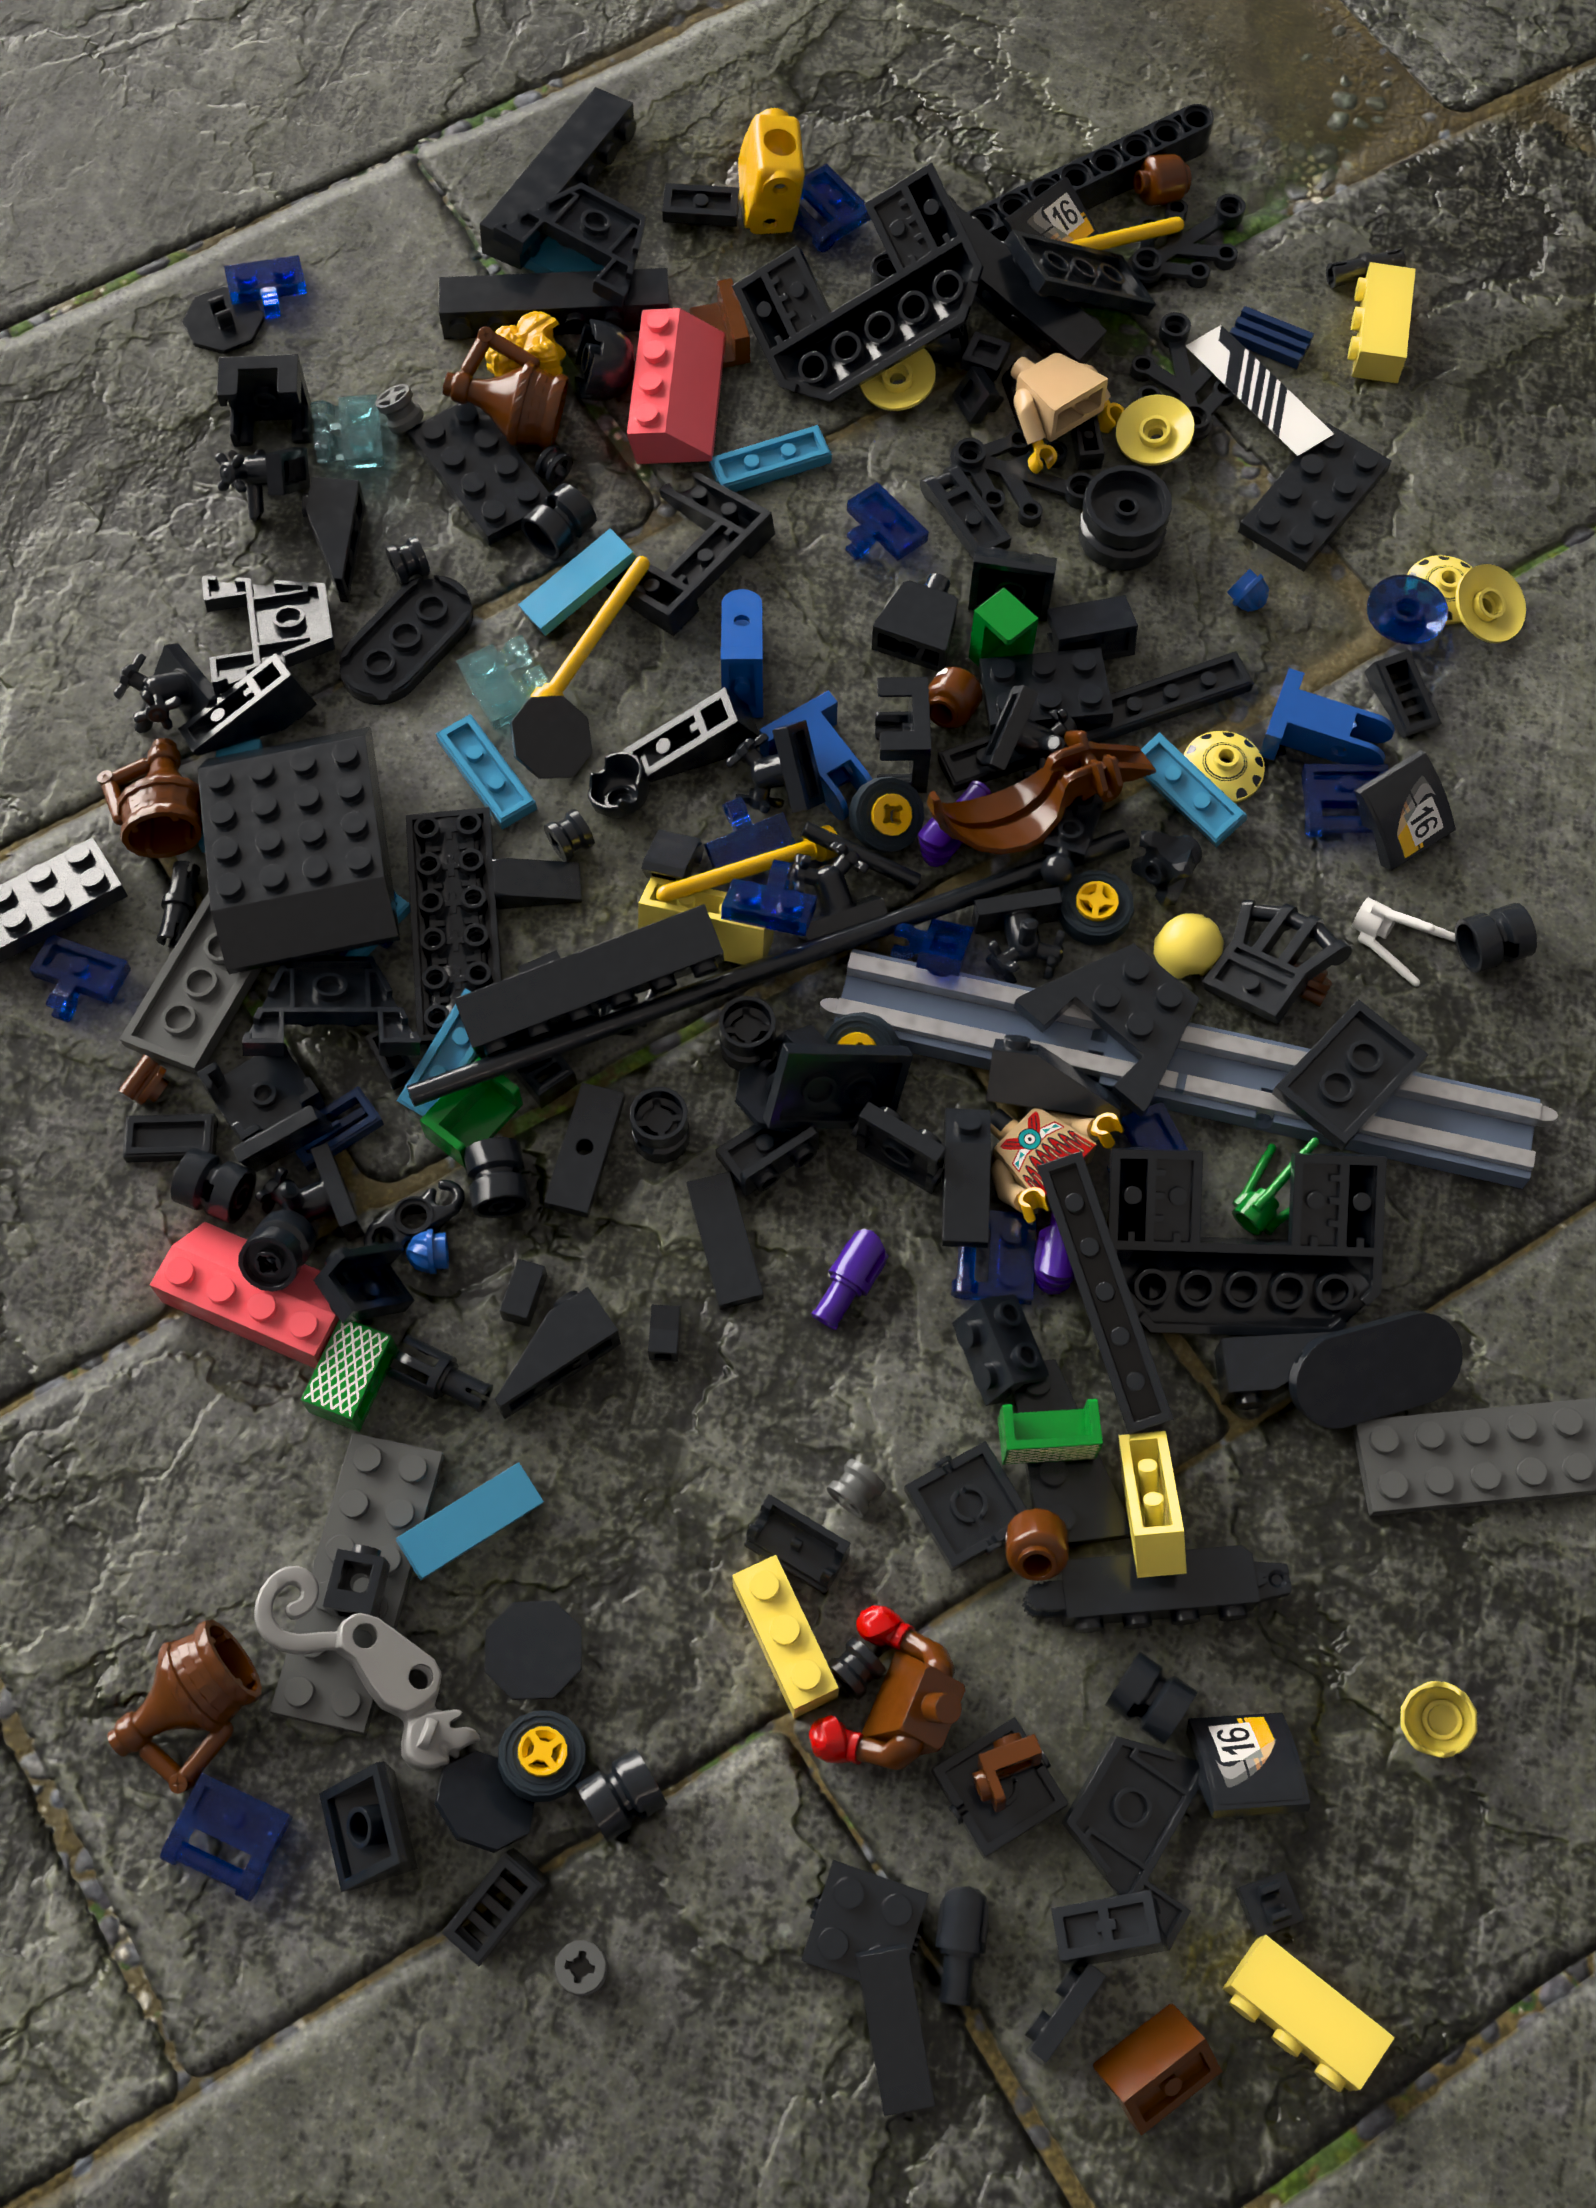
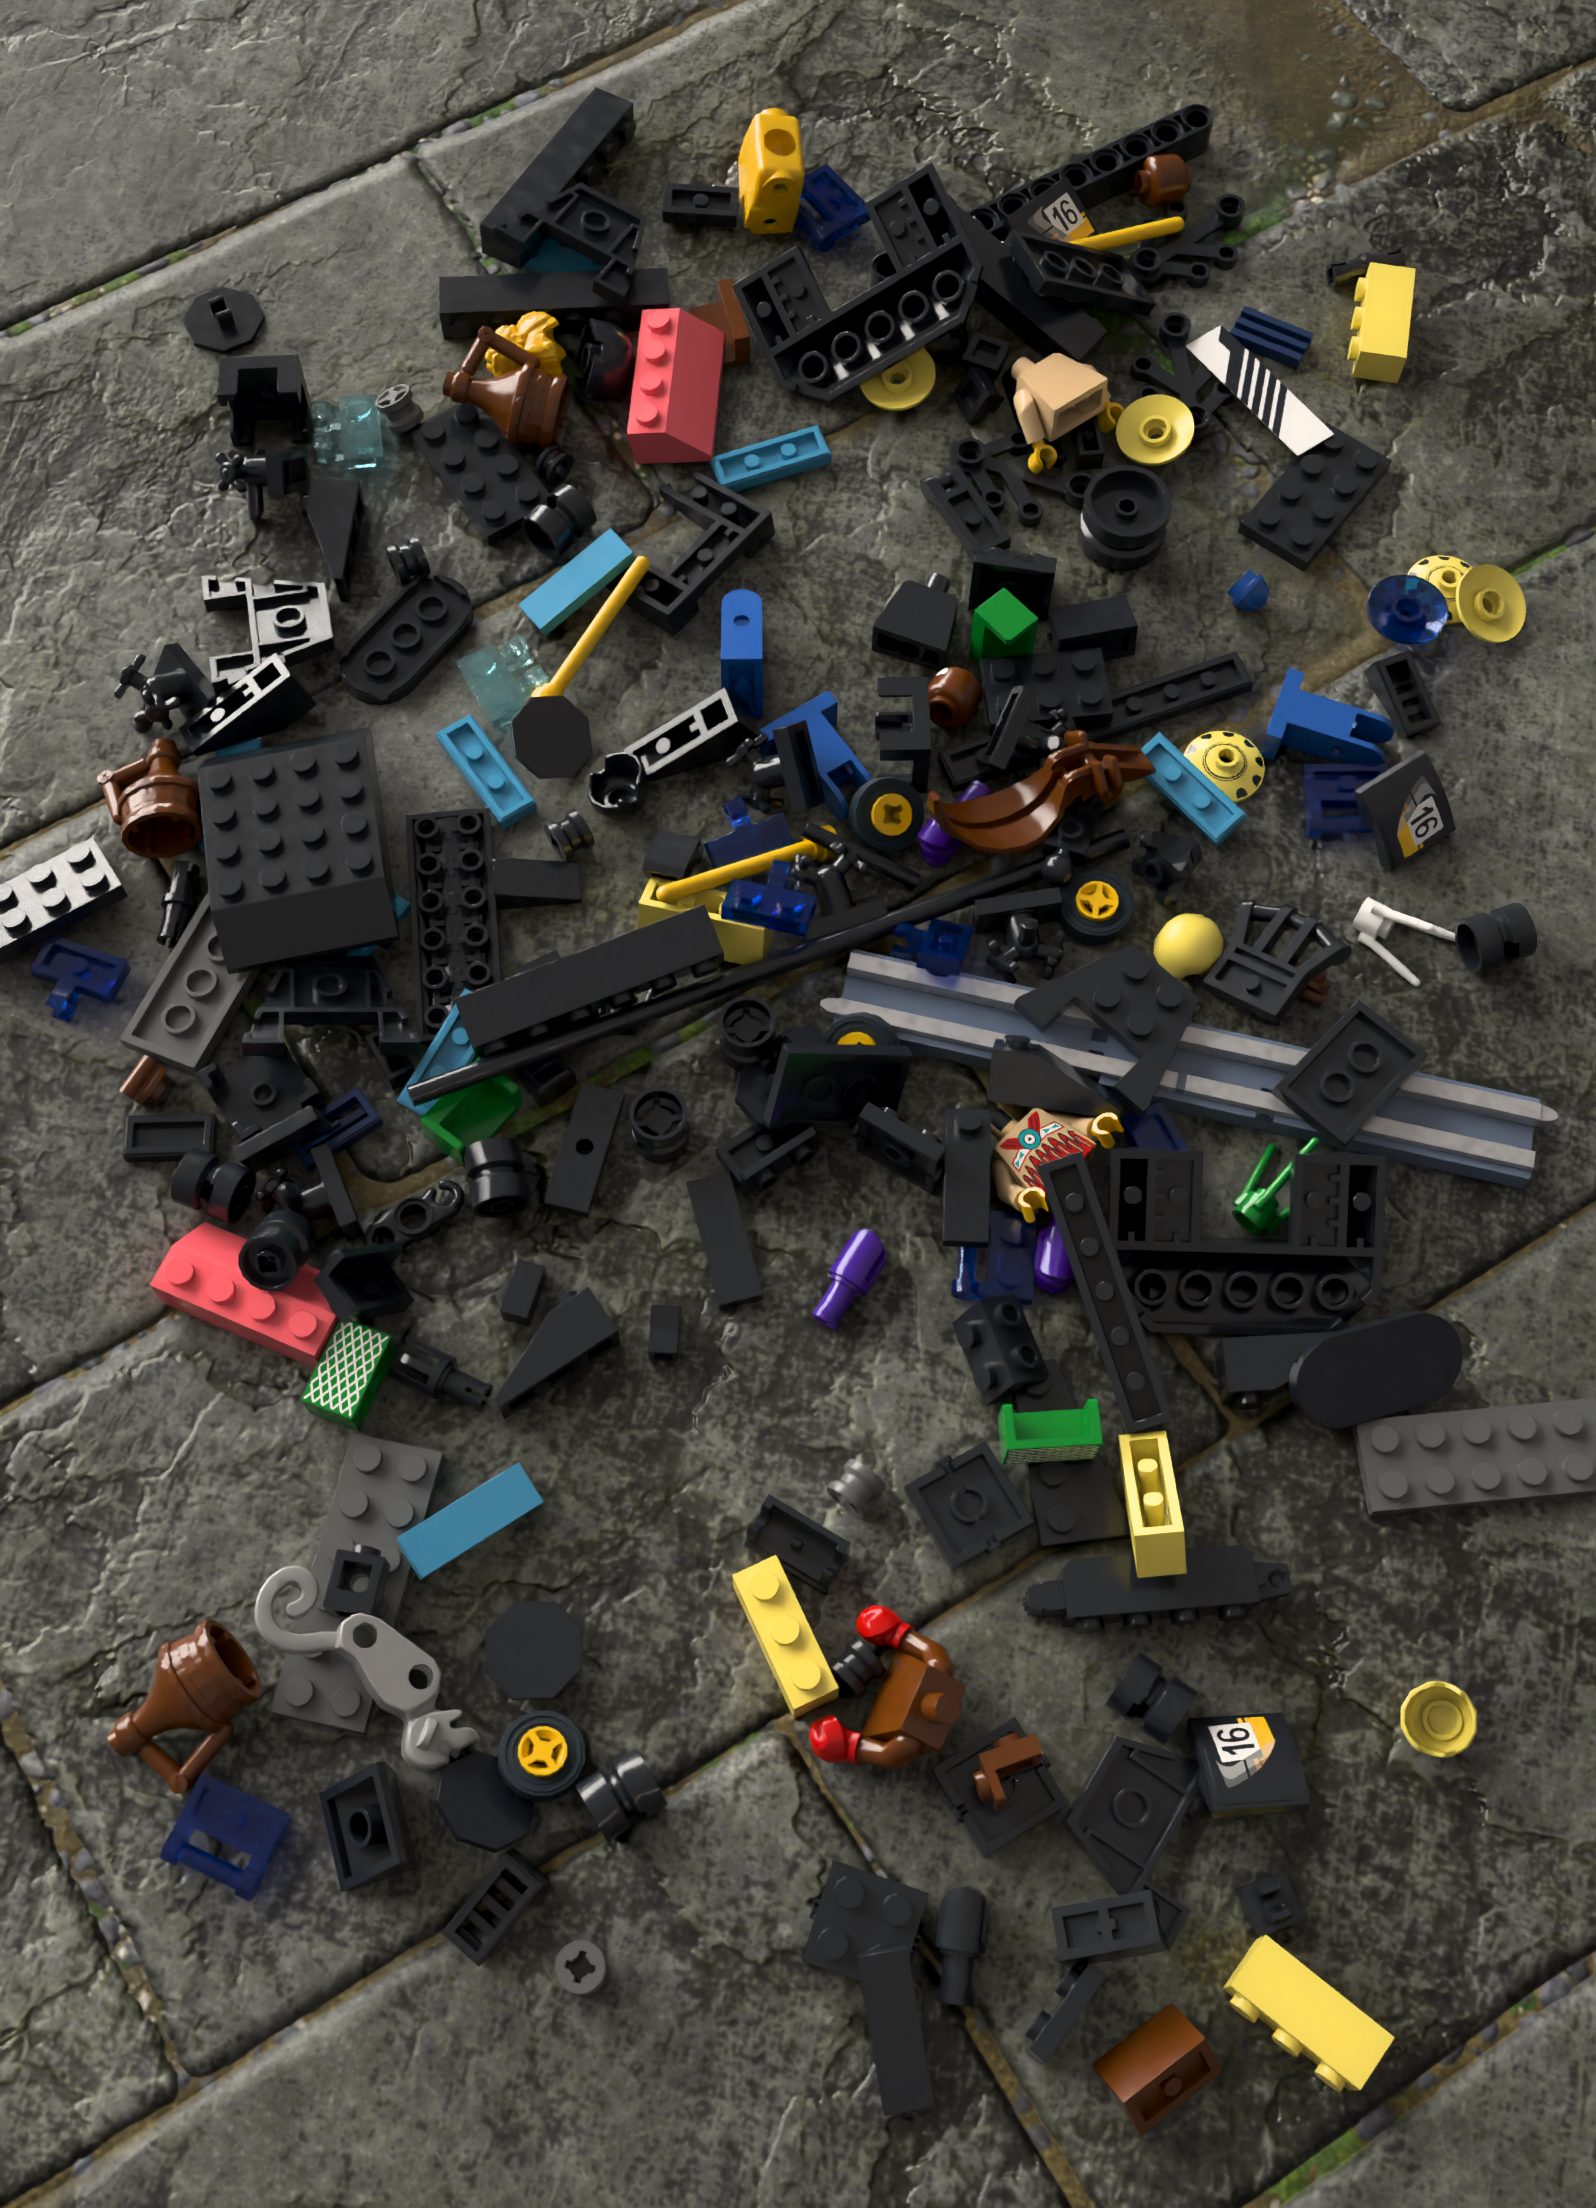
(266, 282): clear blue plate -> none
(428, 1251): blue plate -> none
(882, 521): clear blue plate -> none
(1037, 1544): reddish brown head -> none

